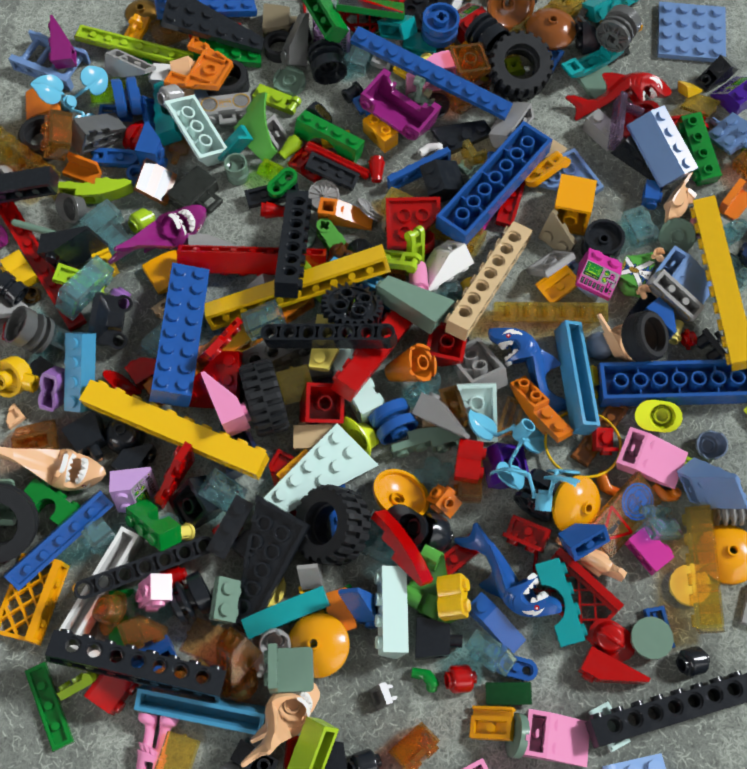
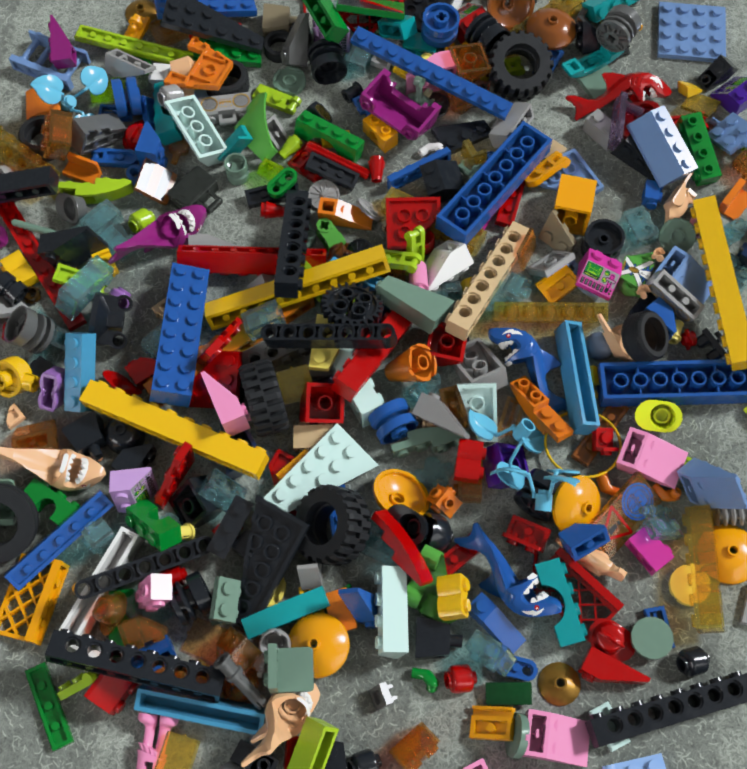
(159, 270): light orange slope -> none
(235, 675): none -> dark grey pin
(361, 433): neon yellow piece -> none
(517, 287): none -> clear light blue brick
(526, 249): none -> clear orange piece
(551, 691): none -> pearl gold dish
(711, 445): sand blue hair -> none

